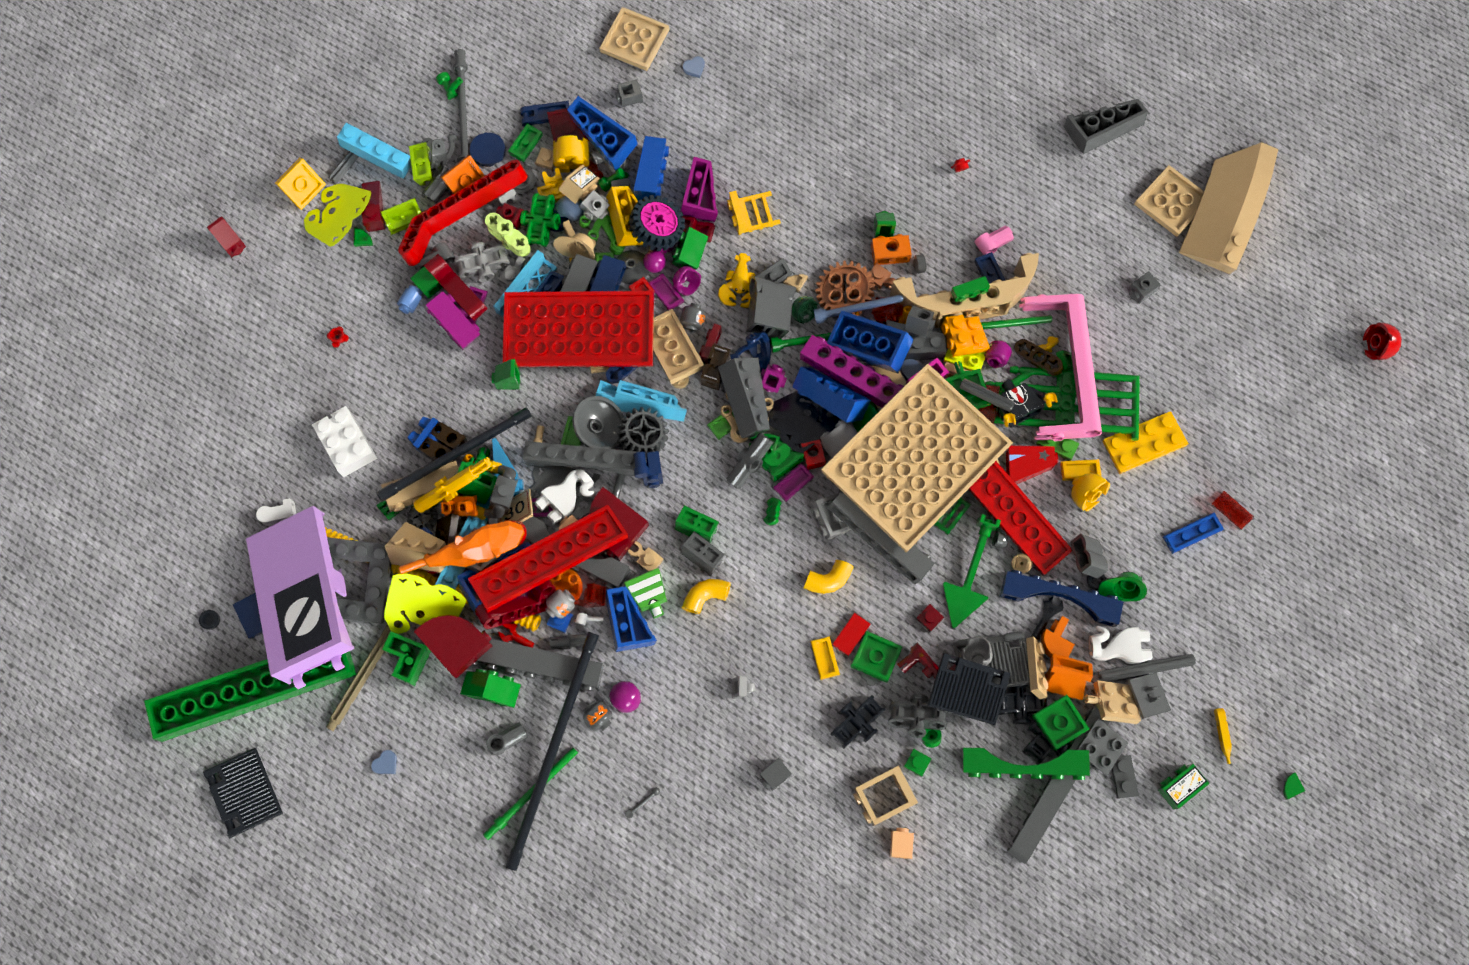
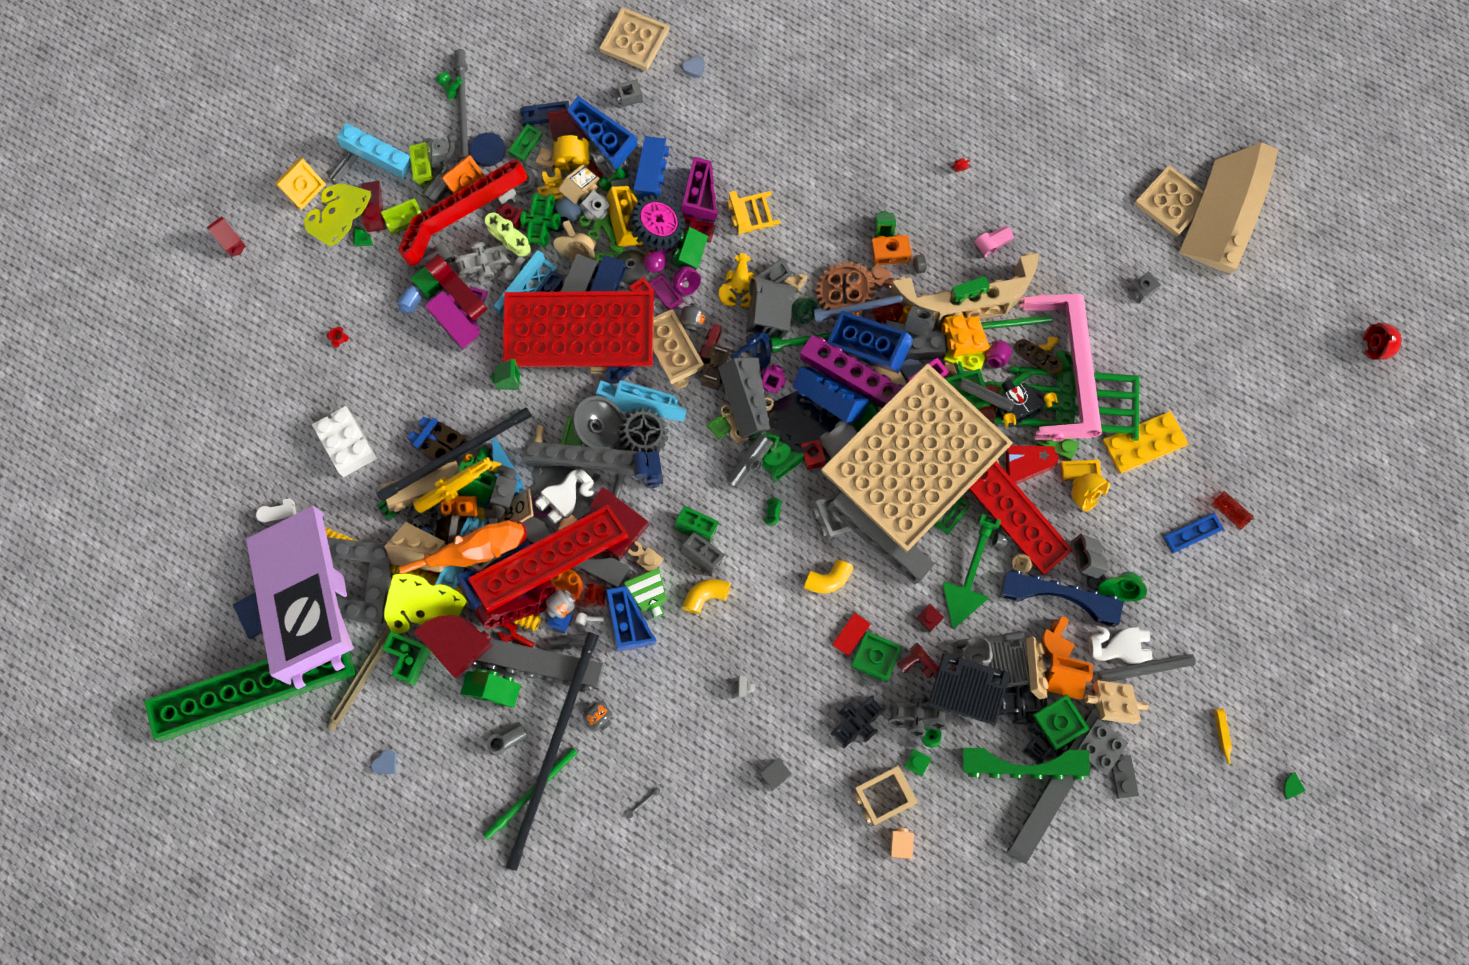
(209, 619): black tile -> none
(243, 792): black window -> none
(625, 696): magenta hair -> none
(793, 482): magenta tile -> none
(825, 658): yellow tile -> none
(989, 267): dark blue plate -> none
(1049, 611): black piece -> none
(1105, 124): dark grey wedge -> none
(1149, 695): dark grey piece -> none
(1182, 786): brick -> none

